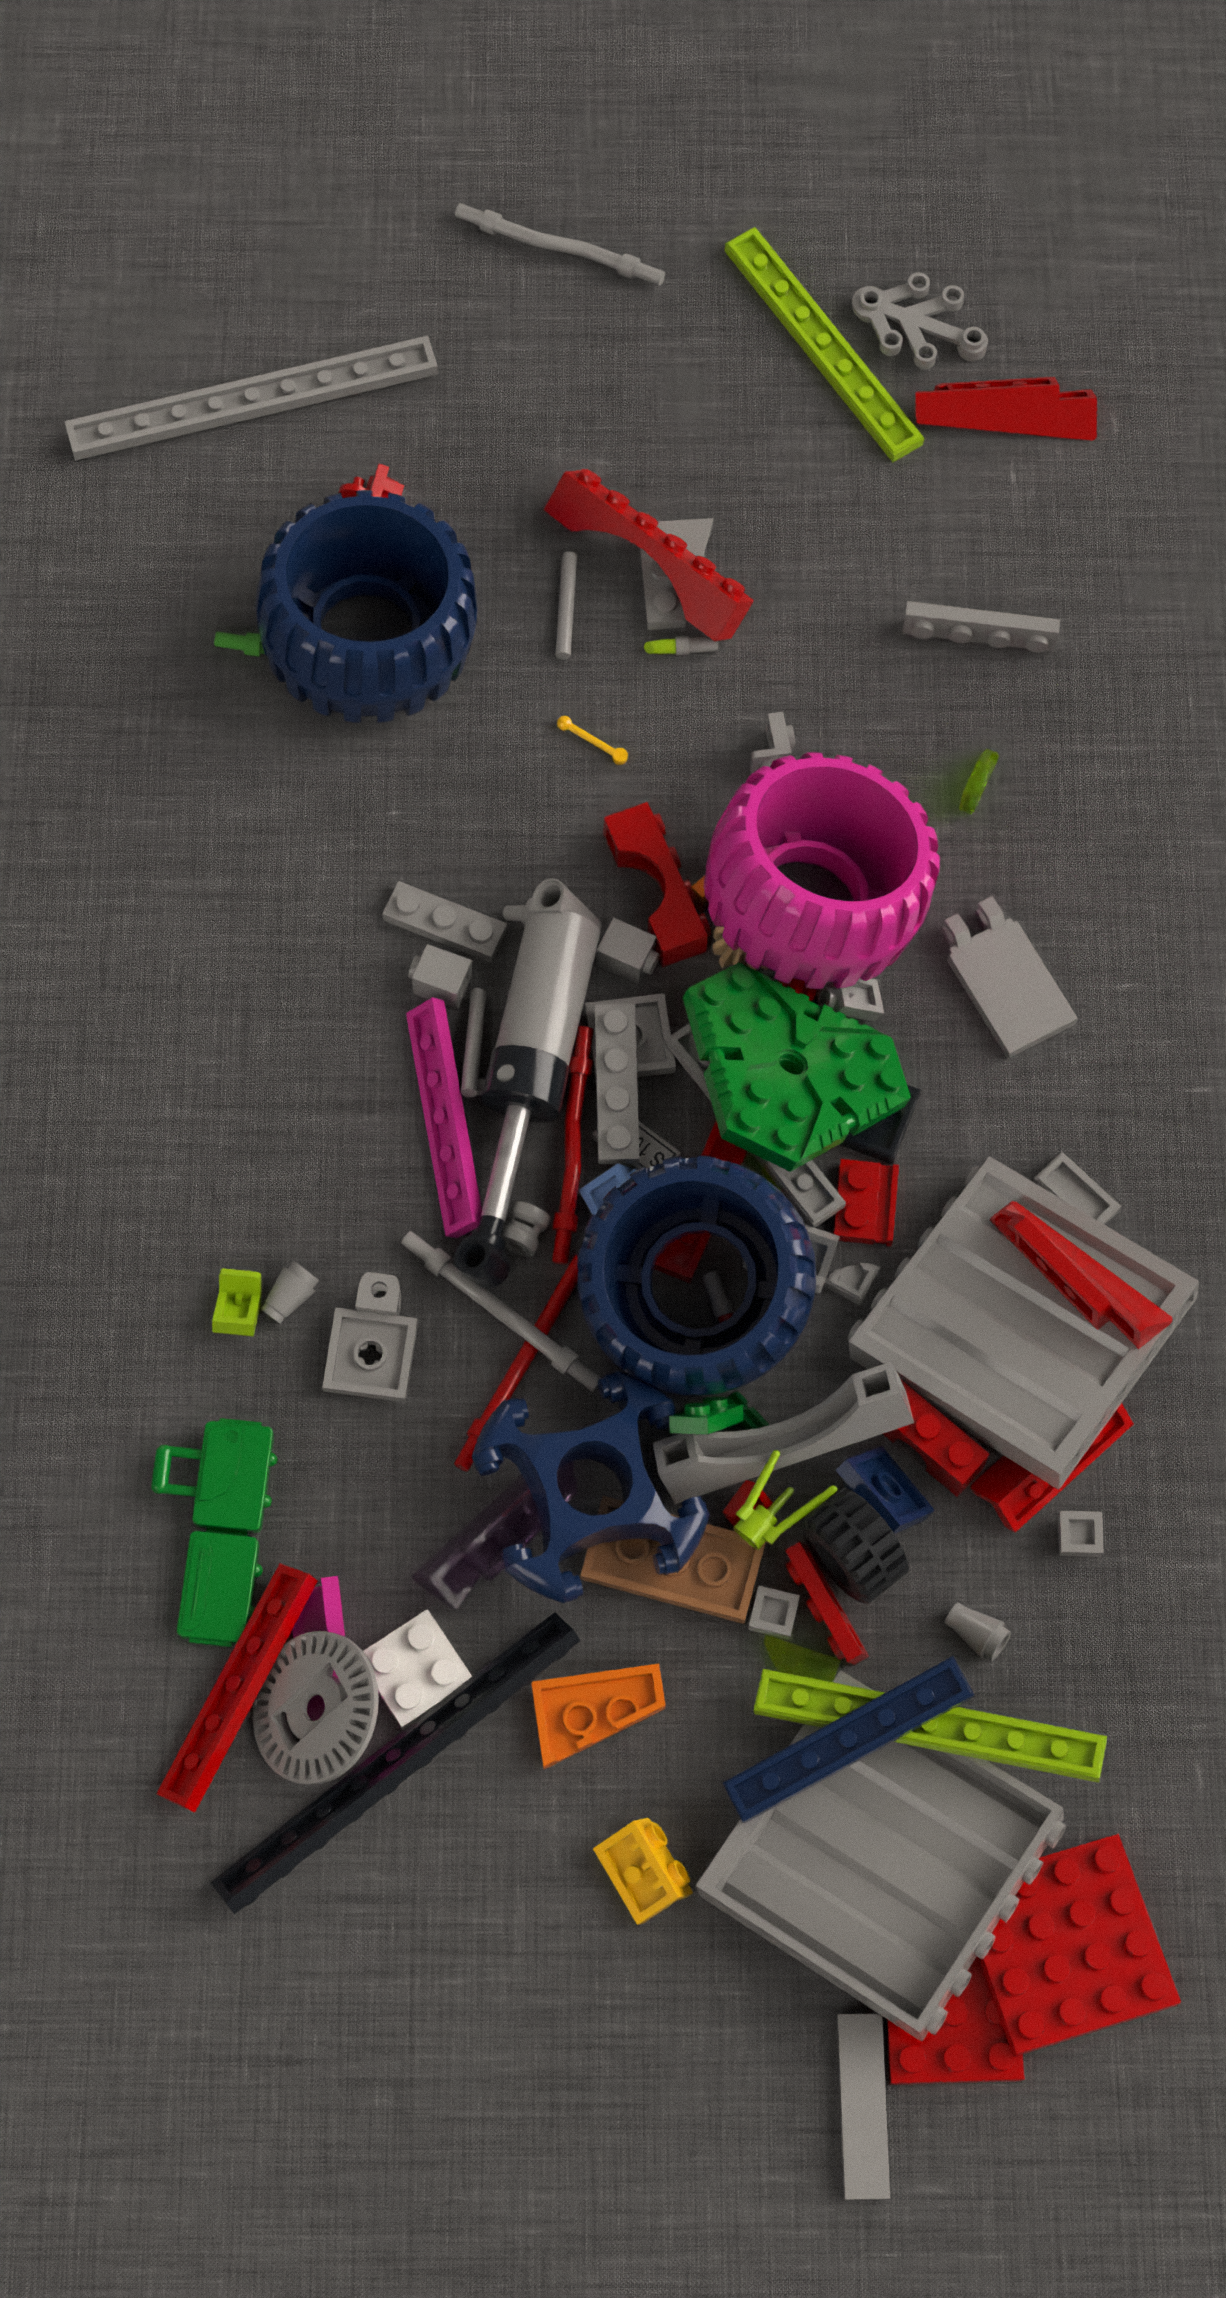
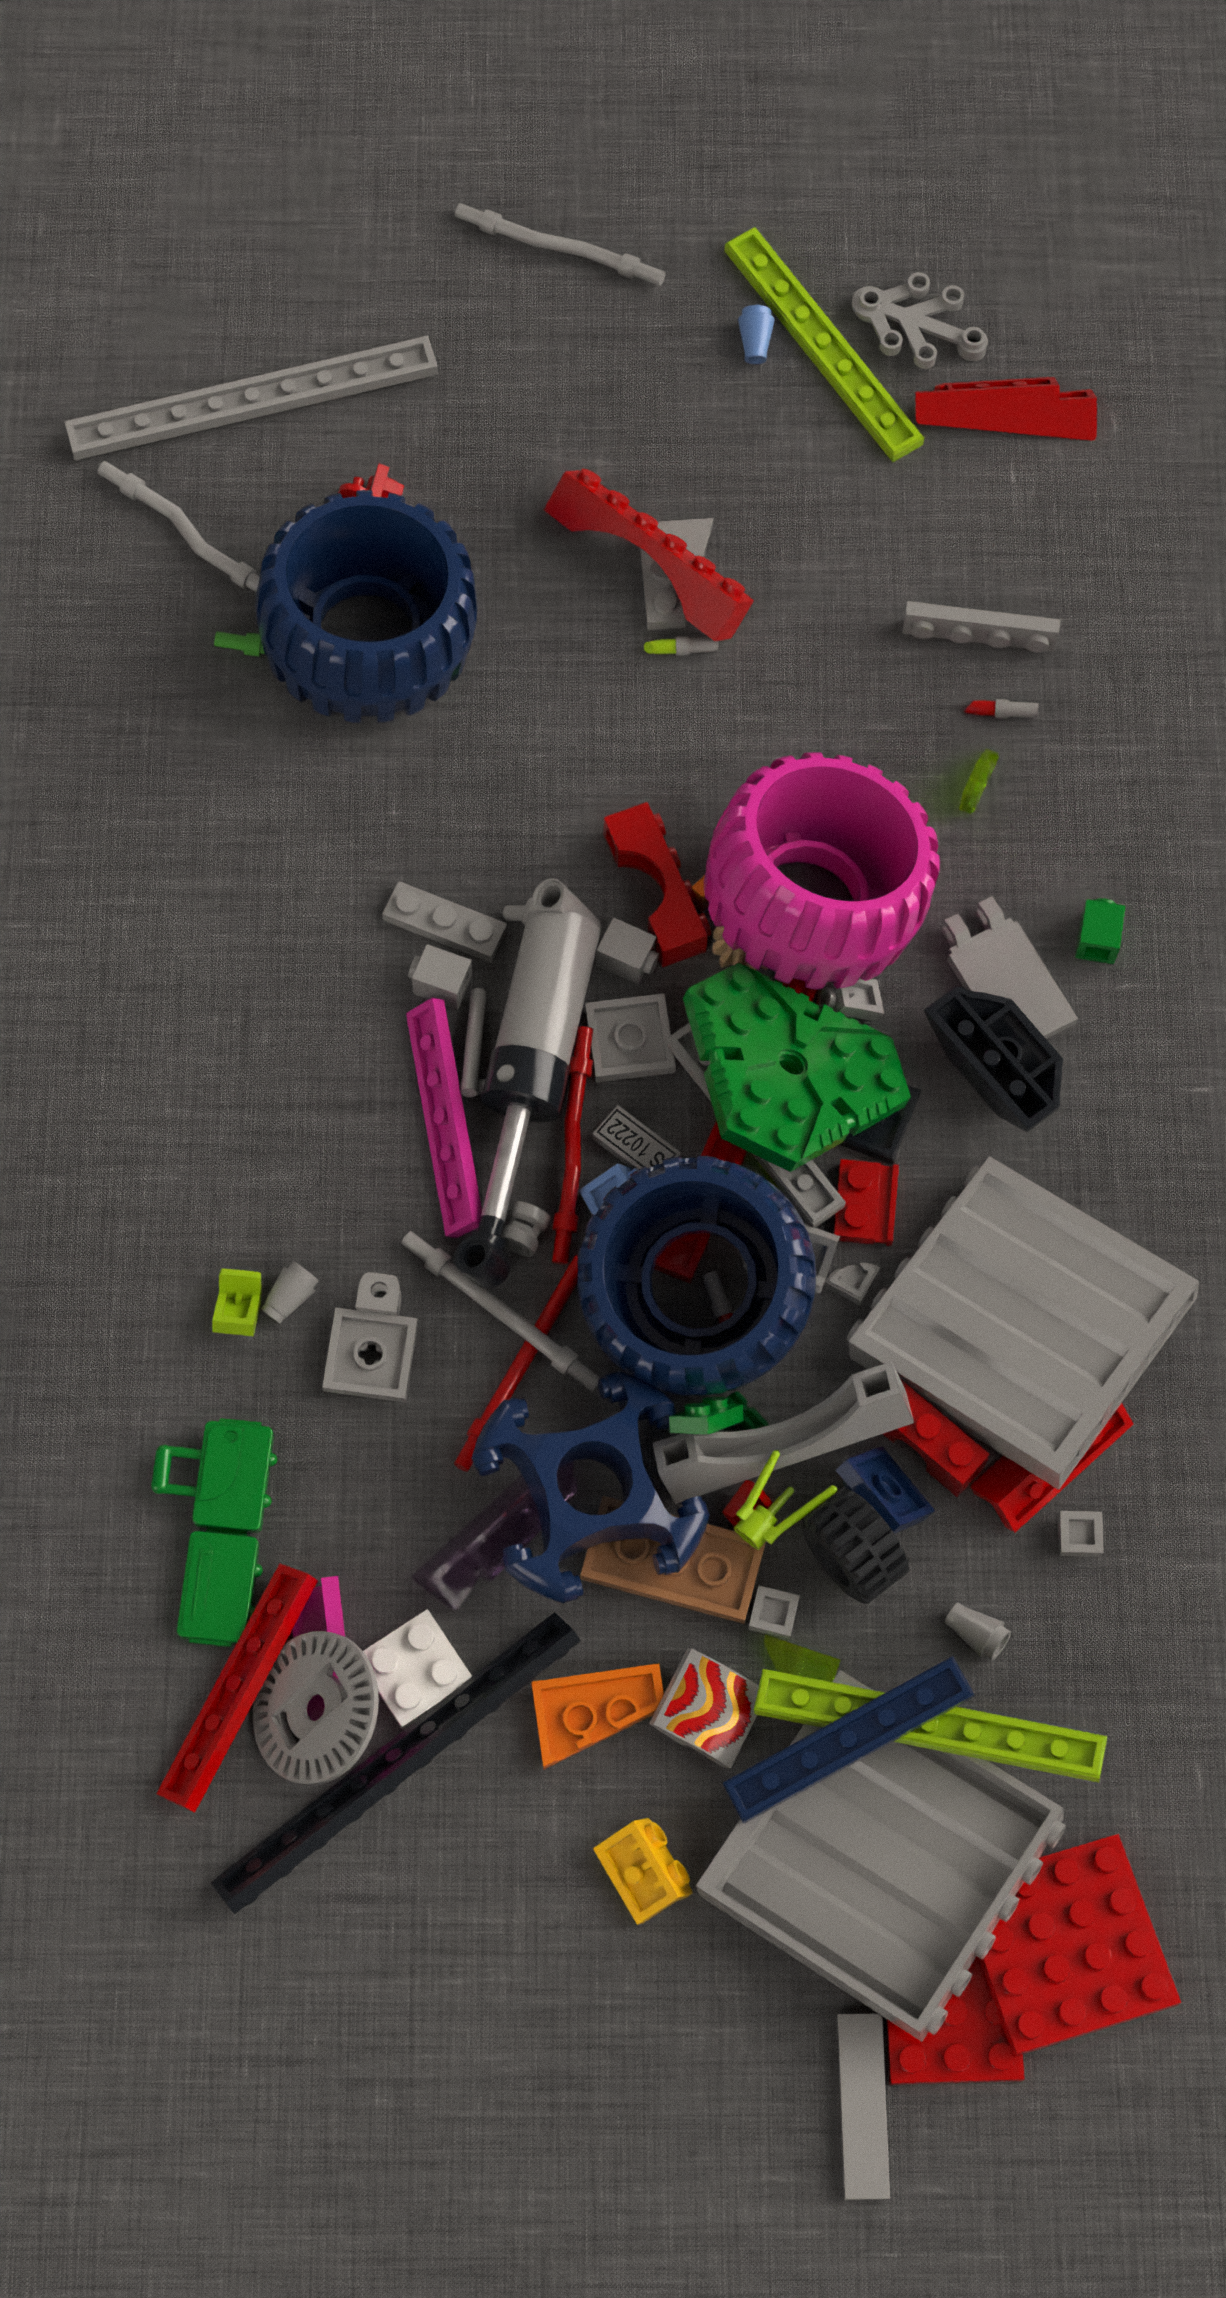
(135, 488): none -> light grey bar
(566, 605): light grey bar -> none
(616, 1083): light grey plate -> none
(618, 755): yellow hinge -> none
(707, 1708): none -> slope
(756, 330): none -> medium blue cone
(780, 742): light grey bracket -> none
(824, 1604): red plate -> none
(999, 1054): none -> black wedge
(1003, 709): none -> light grey piece
(1075, 1187): light grey tile -> none
(1080, 1278): red wedge -> none
(1100, 930): none -> green brick

